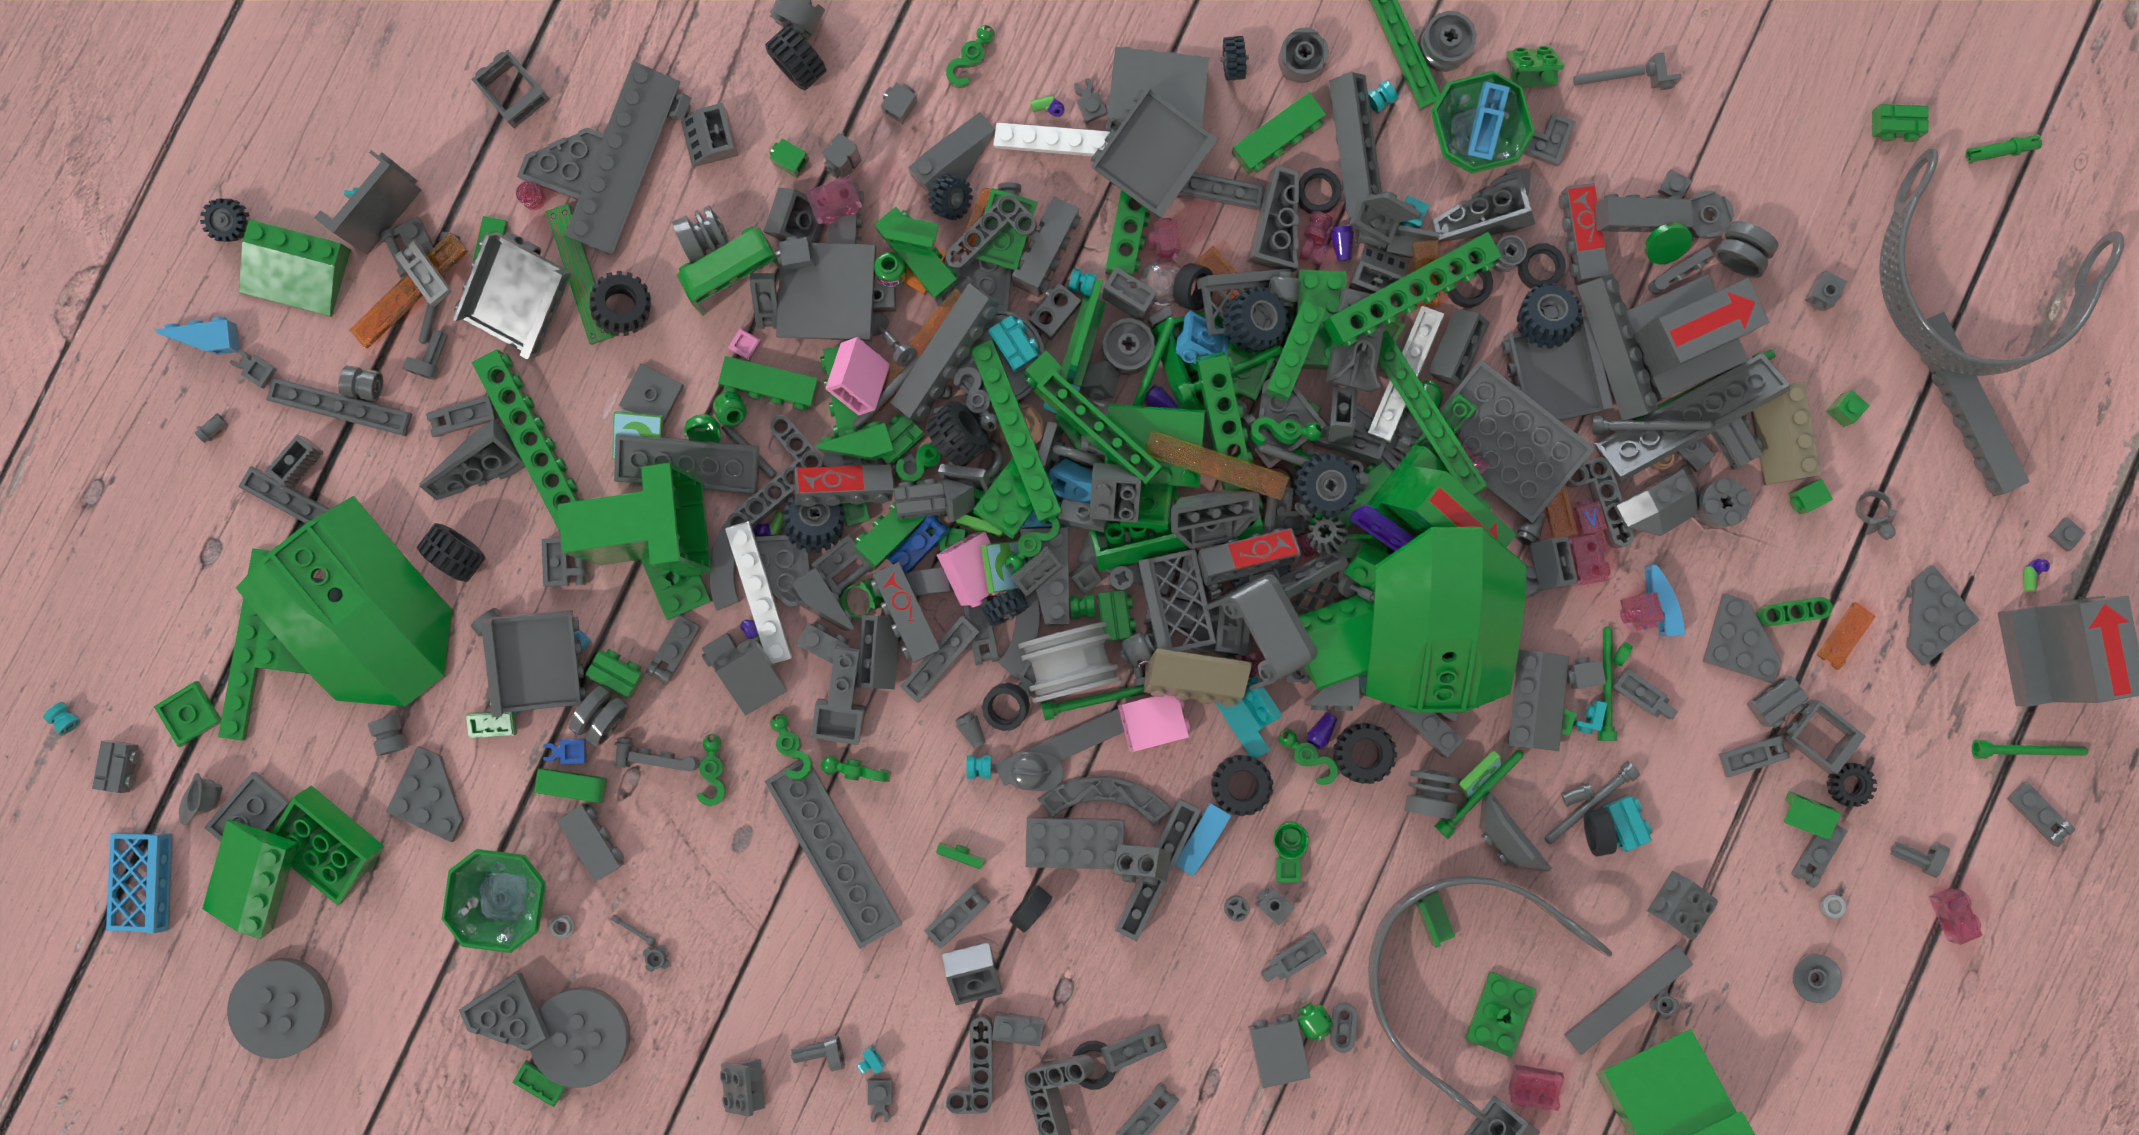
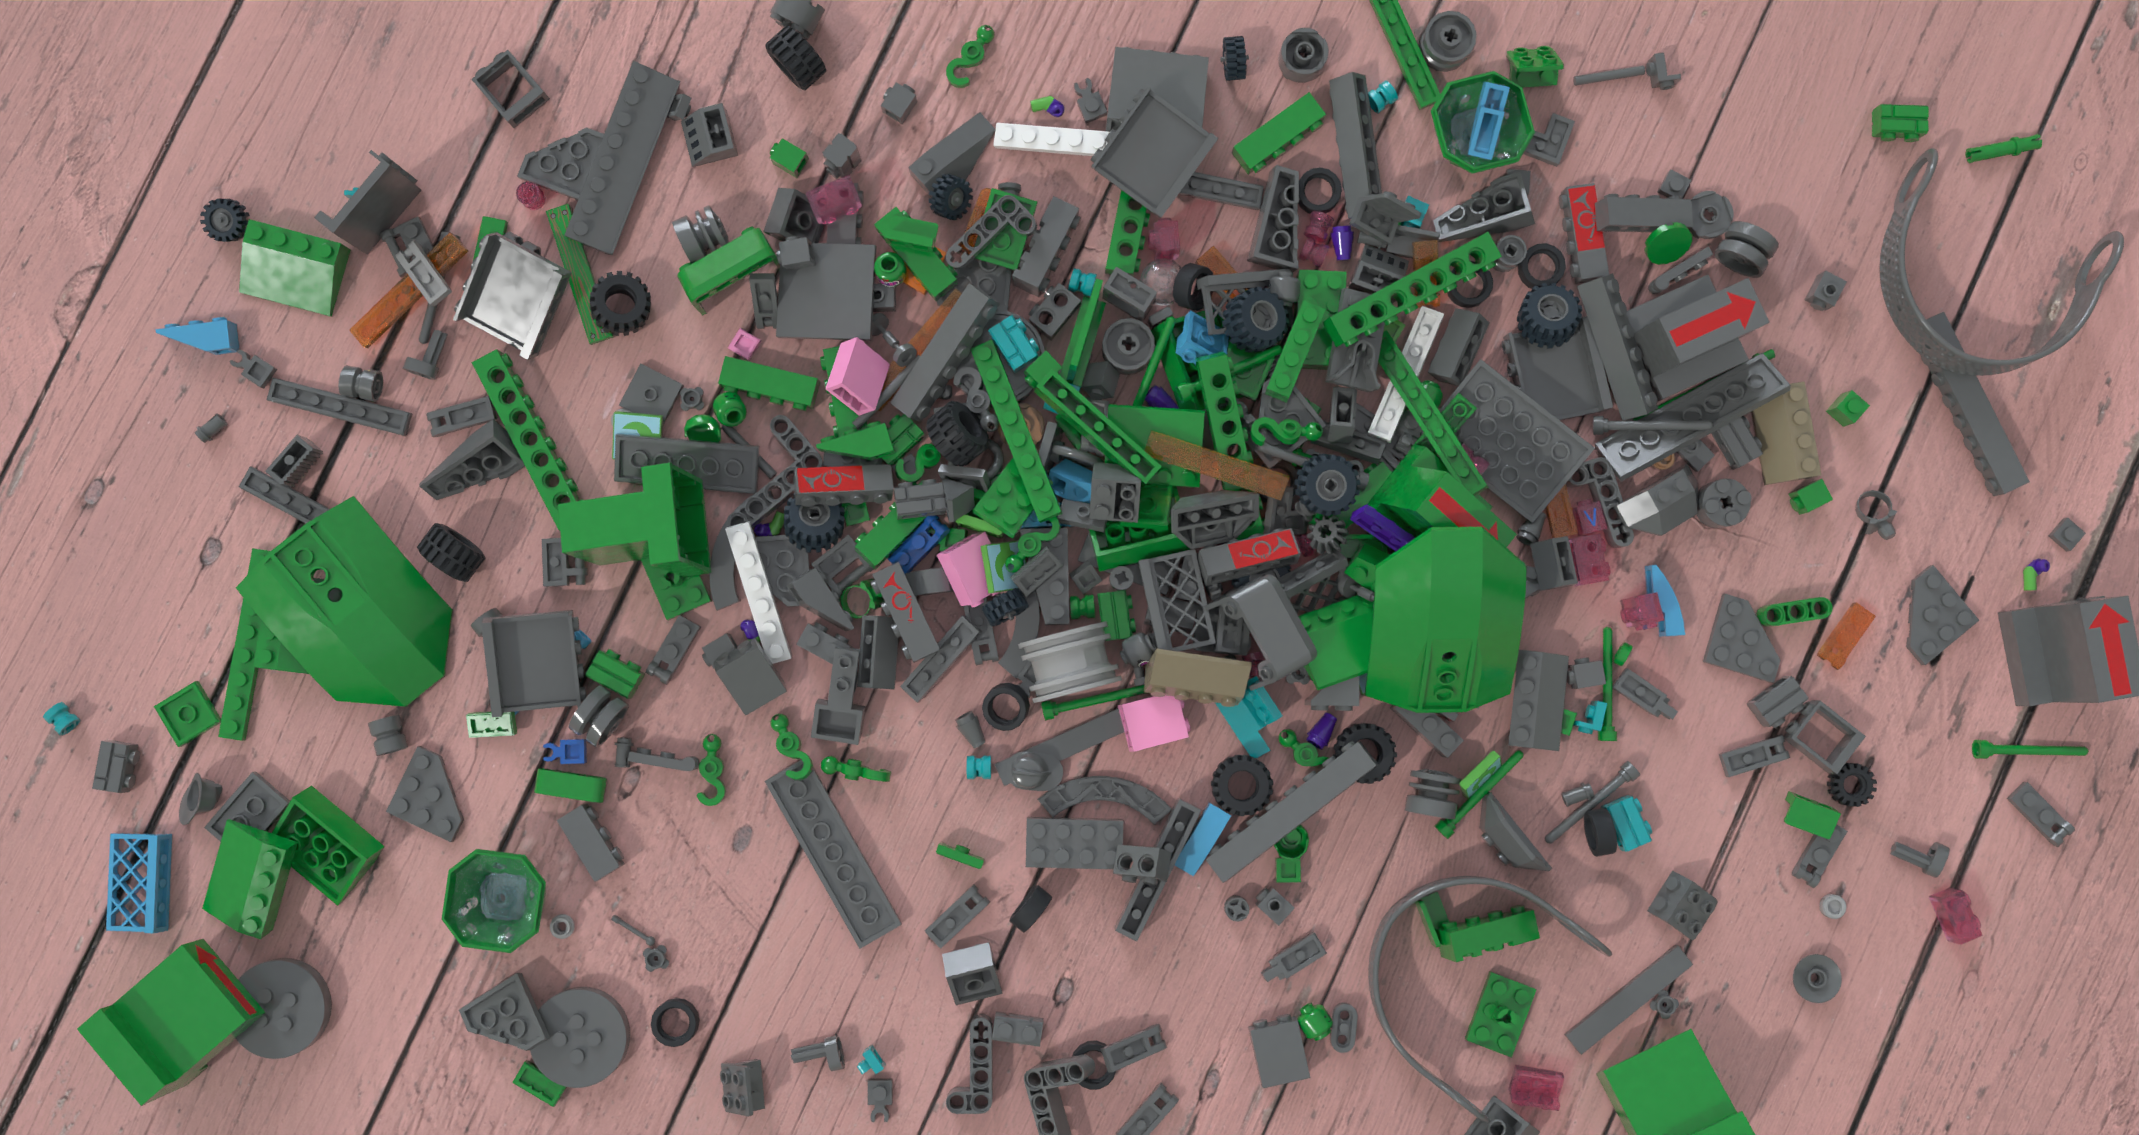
(172, 1022): none -> green piece
(656, 1025): none -> black tyre
(686, 394): none -> dark grey plate
(1292, 811): none -> dark grey brick
(1487, 933): none -> green wedge

